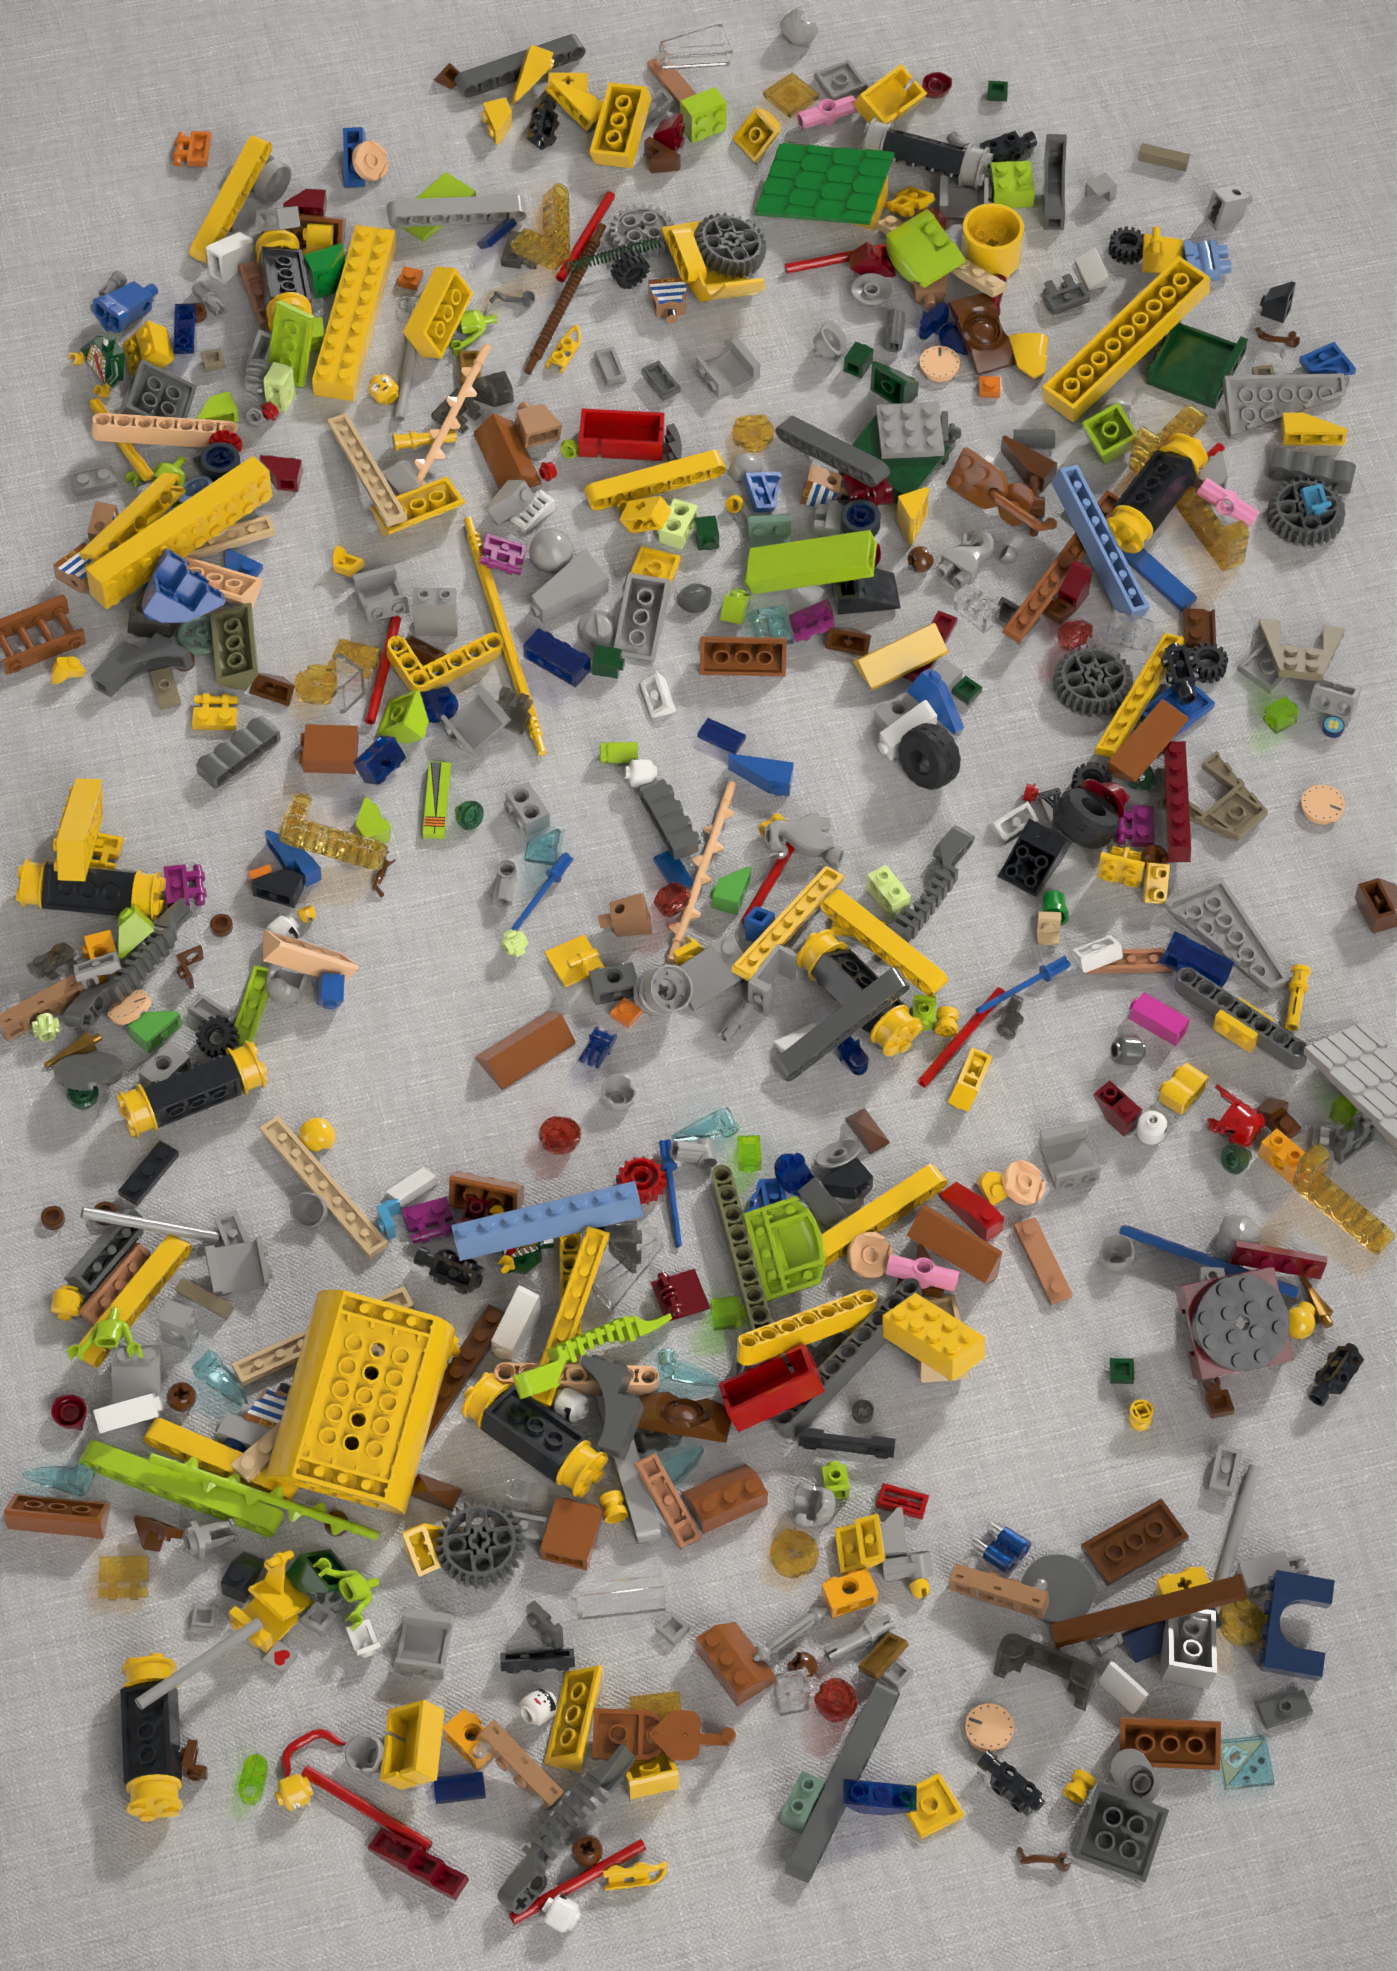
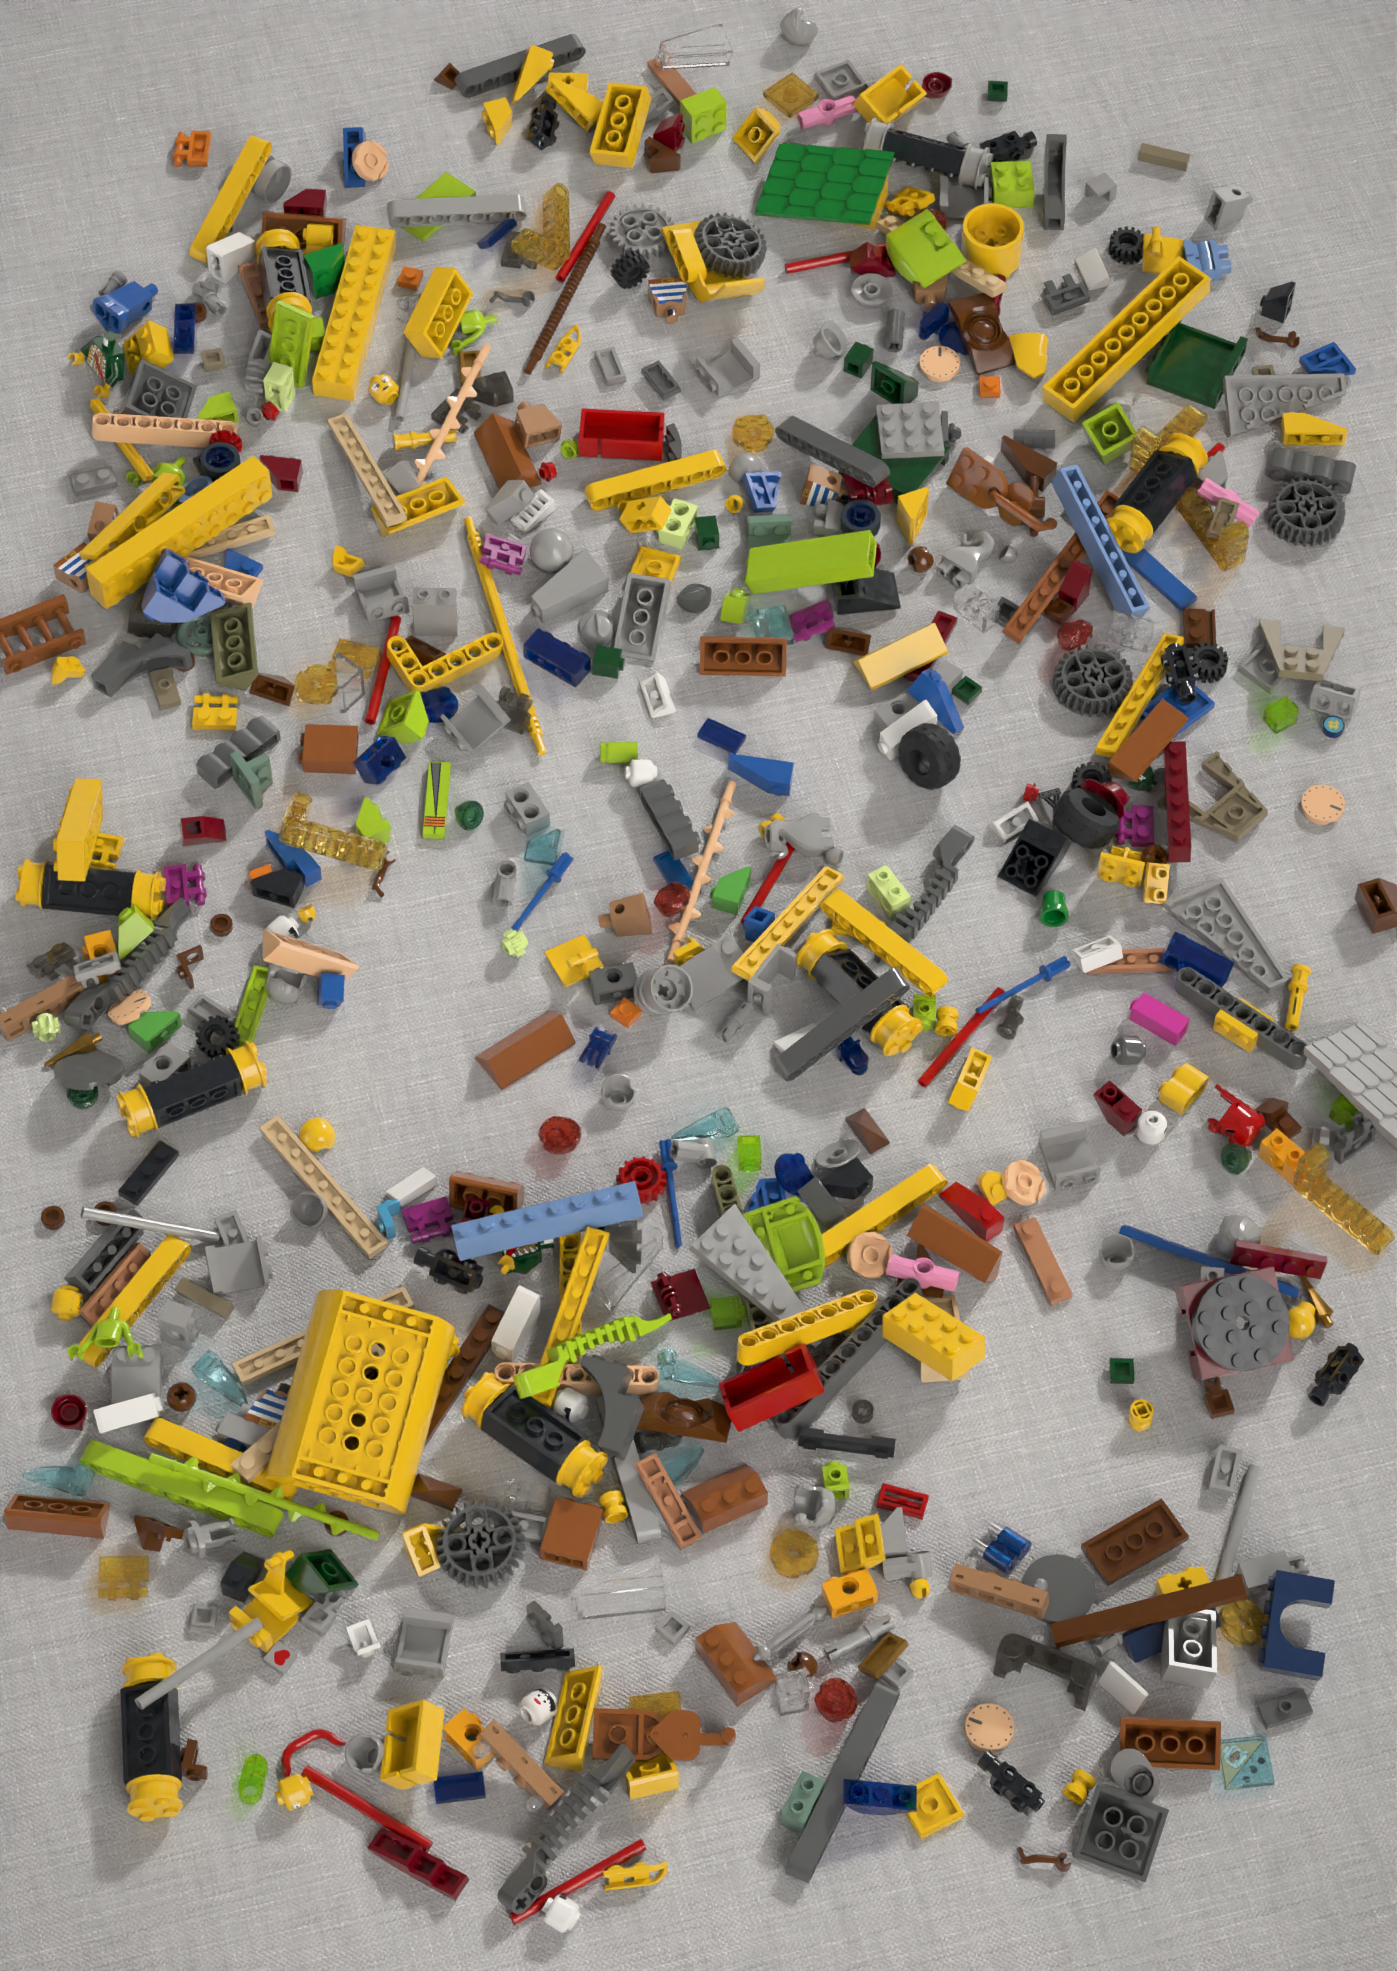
(202, 830): none -> dark red slope
(252, 776): none -> sand green bracket
(277, 218): light grey brick -> none
(353, 1588): lime piece -> none
(583, 1843): reddish brown piece -> none
(612, 253): dark green piece -> none
(743, 1262): none -> light grey wing
(1048, 928): tan bracket -> none
(1223, 516): none -> dark tan plate
(1315, 499): dark azure bracket -> none

